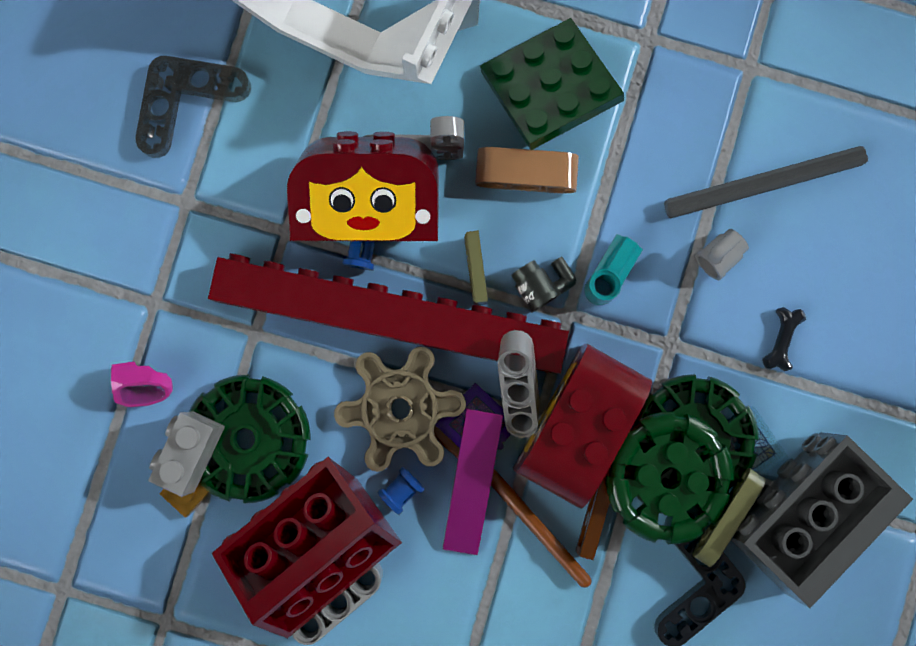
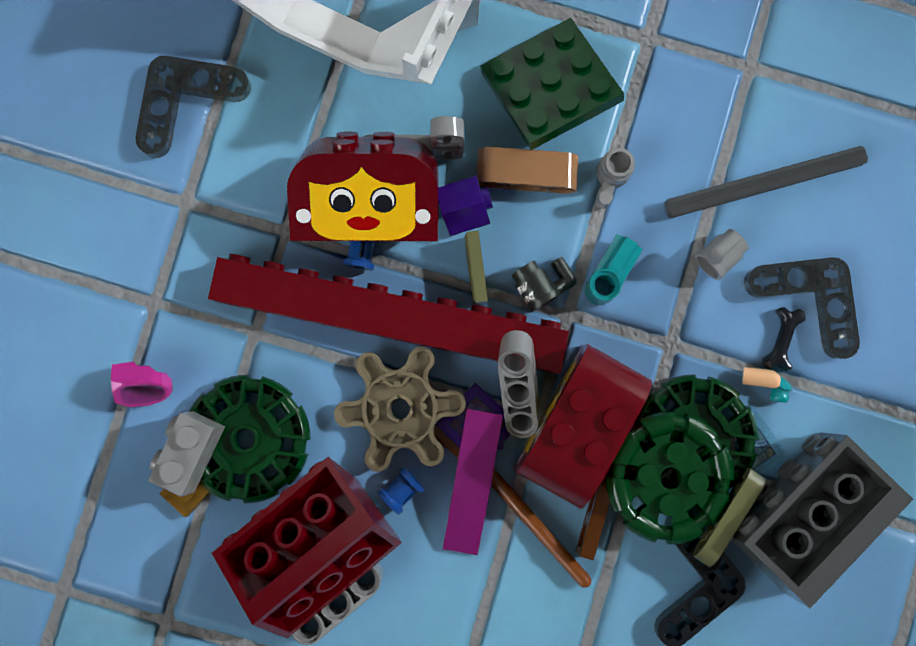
(464, 205): none -> dark purple brick
(613, 173): none -> light grey piece
(770, 379): none -> light nougat arm
(818, 283): none -> clear smoke beam

